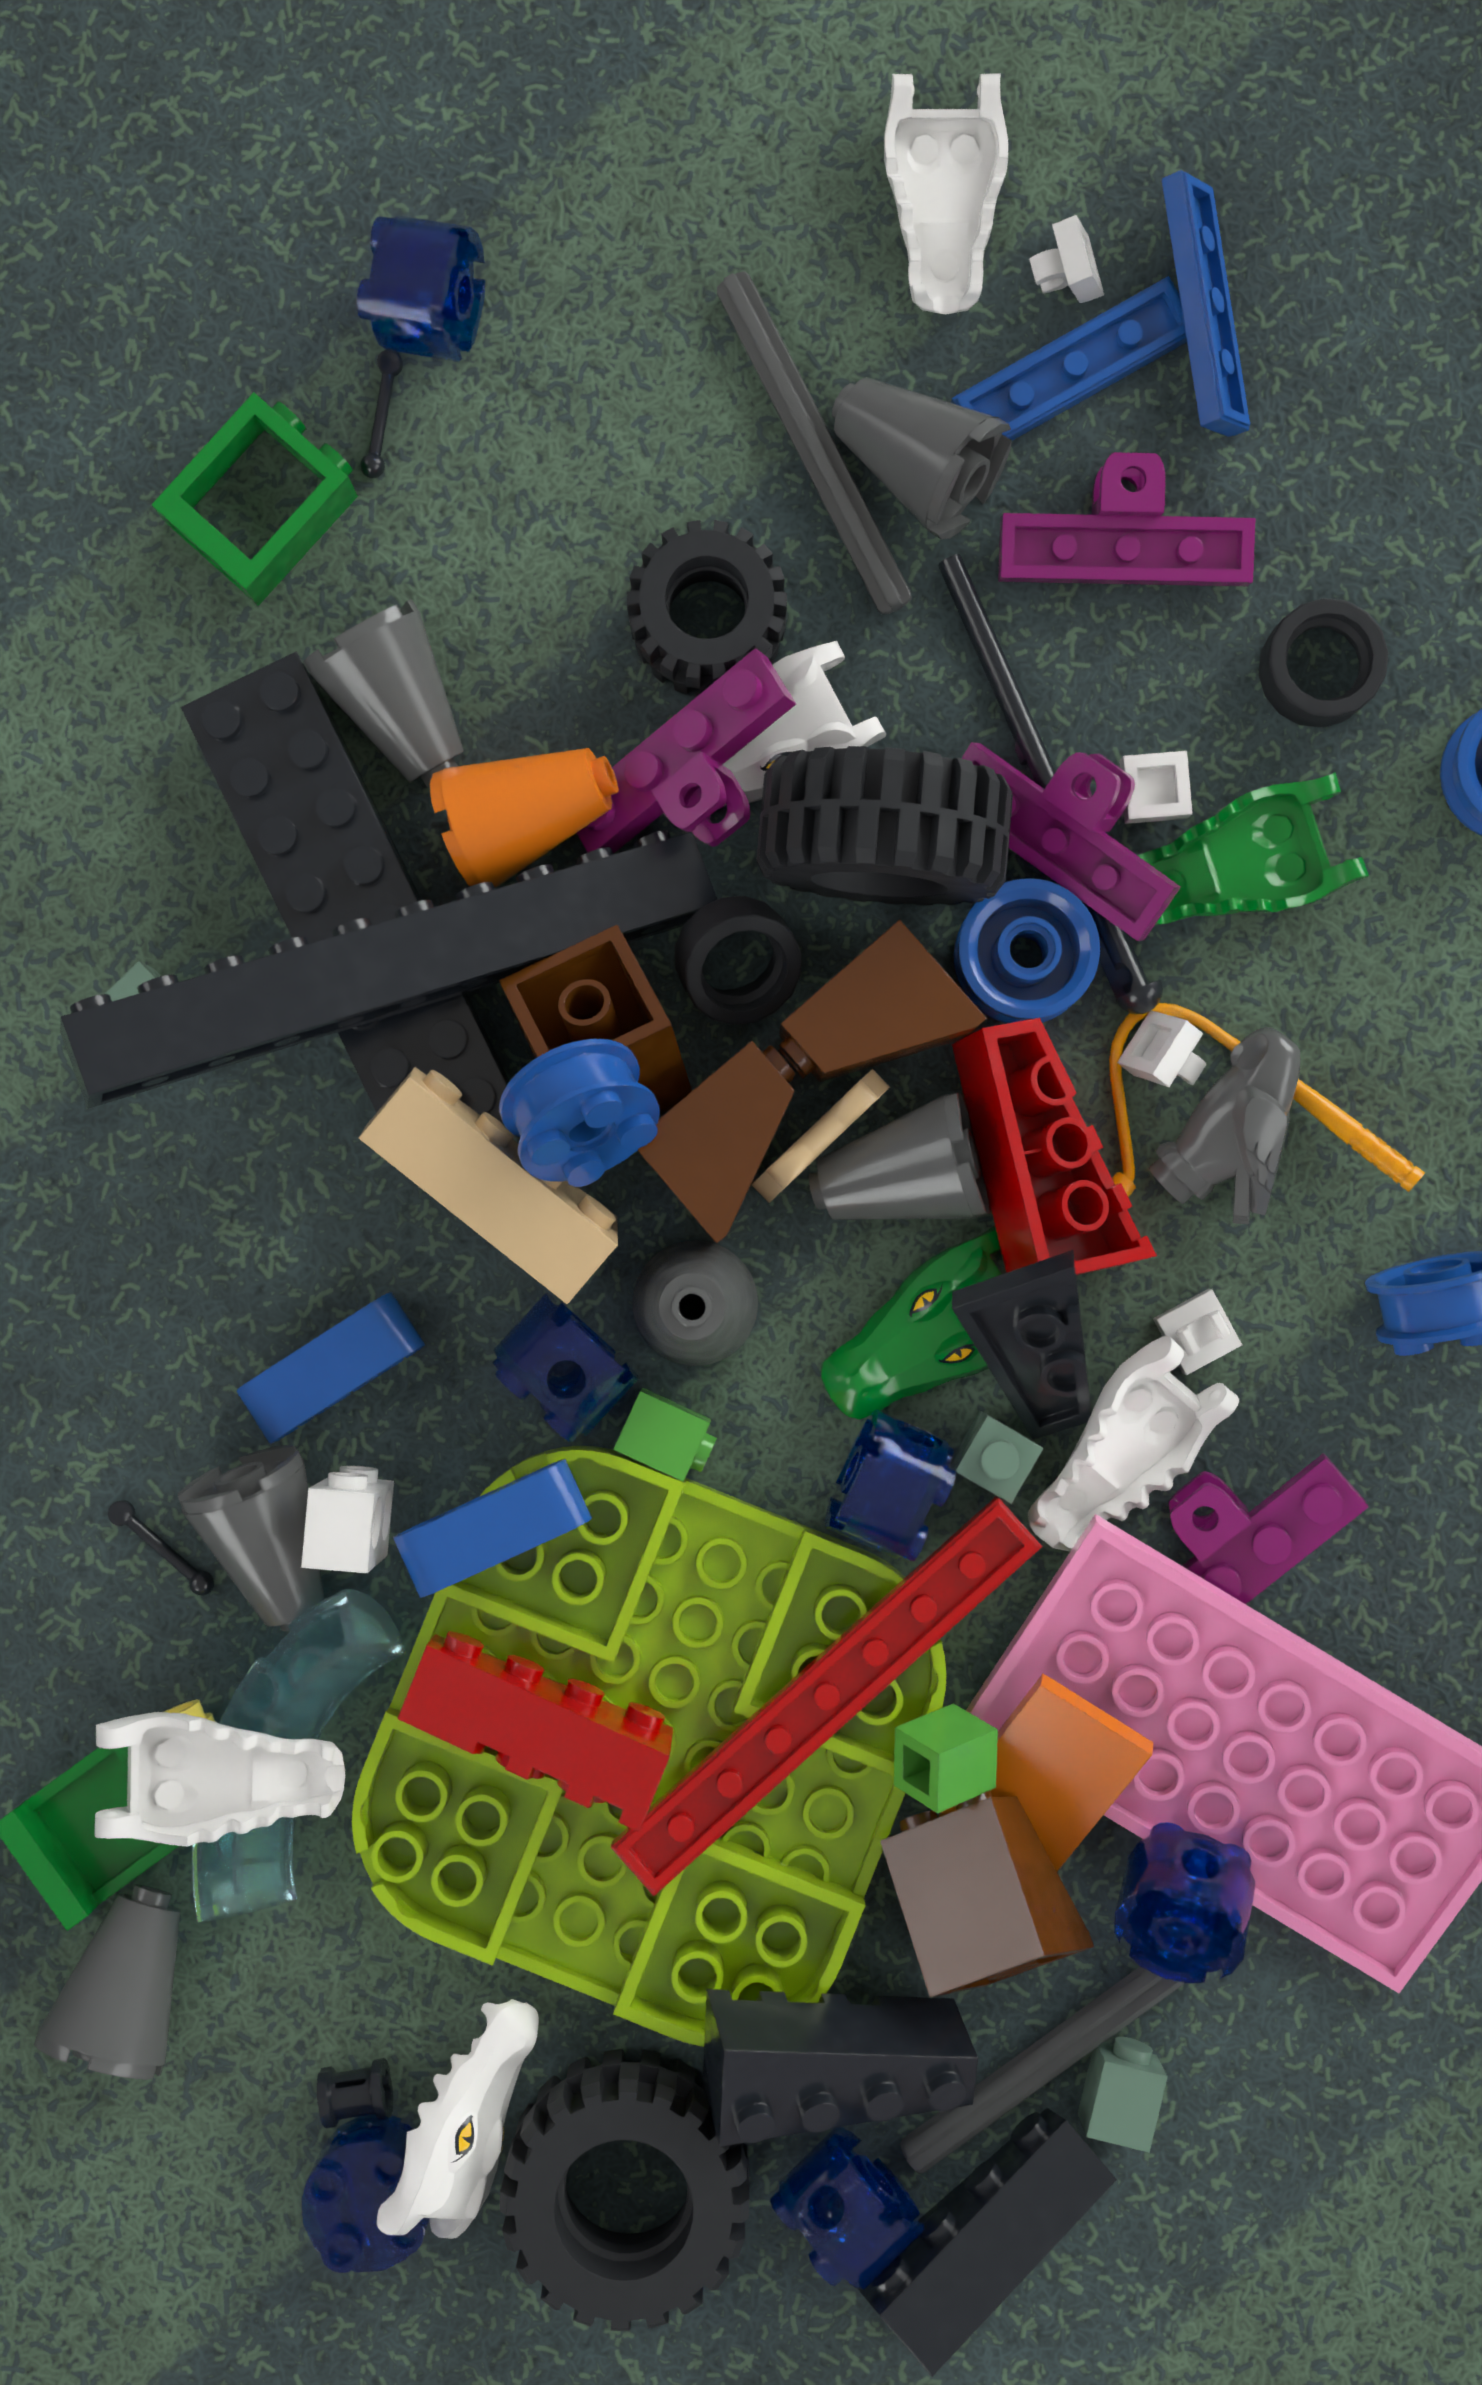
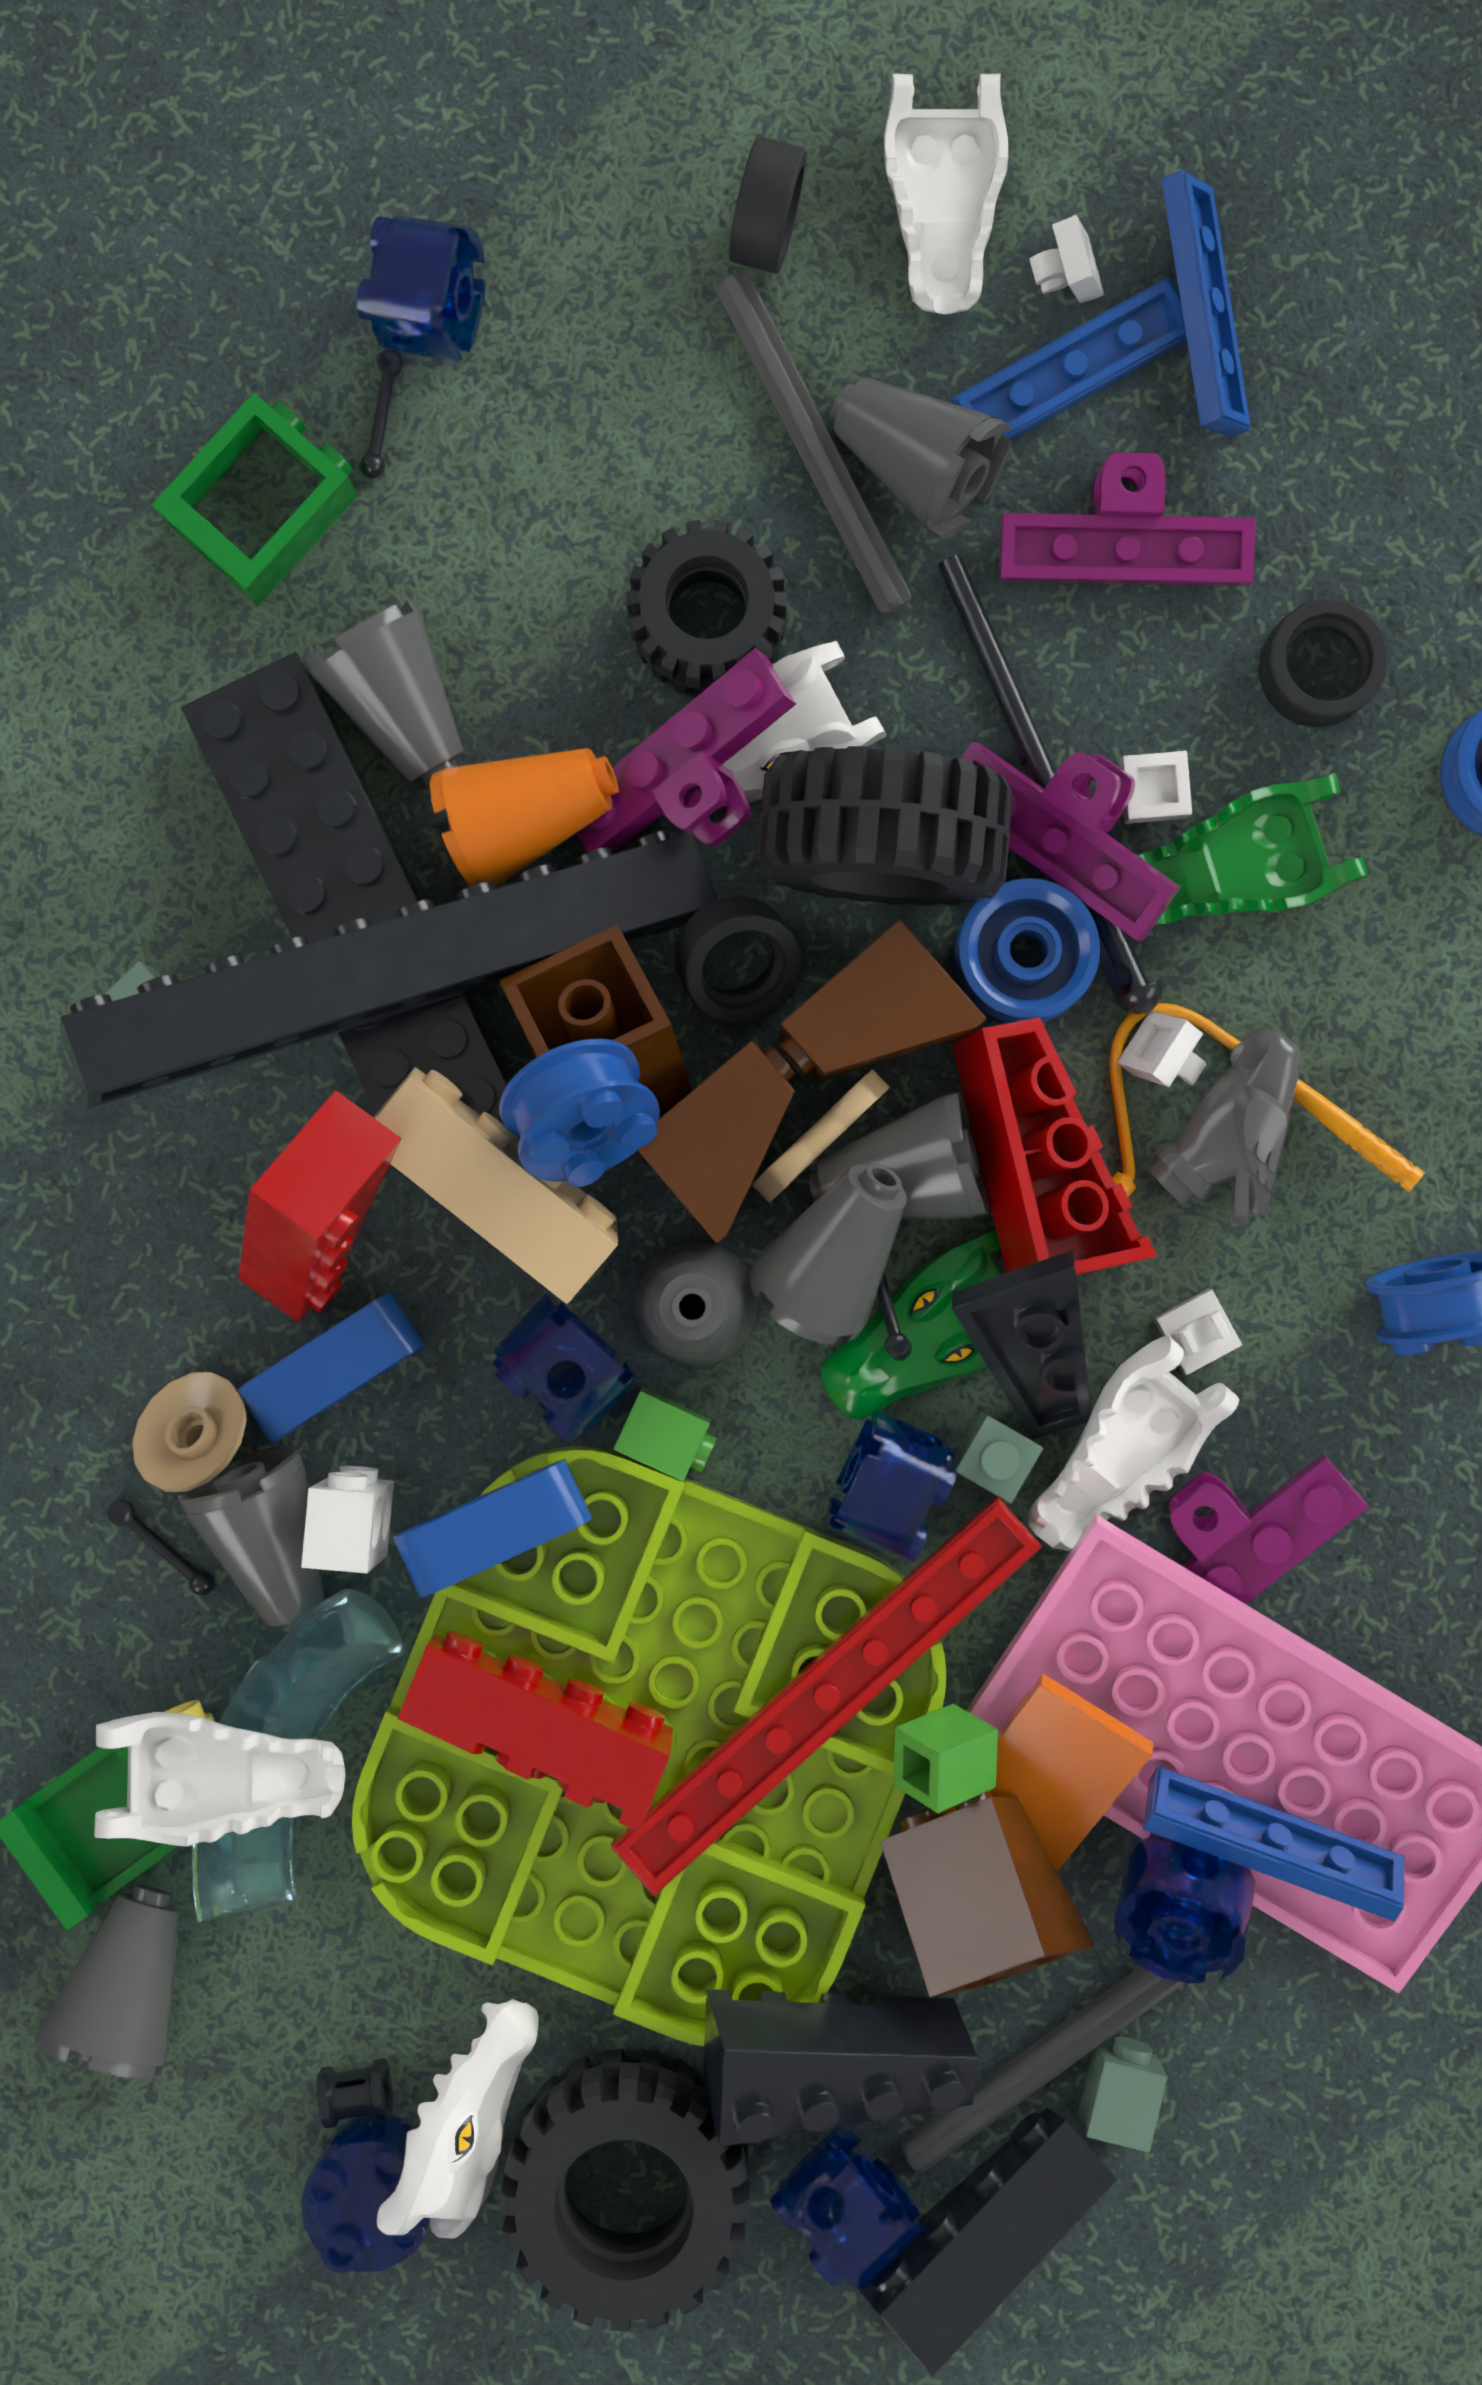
(189, 1432): none -> tan dish
(313, 1206): none -> red wedge
(767, 204): none -> black tyre
(833, 1256): none -> dark grey cone
(896, 1344): none -> black hinge
(1275, 1843): none -> blue tile

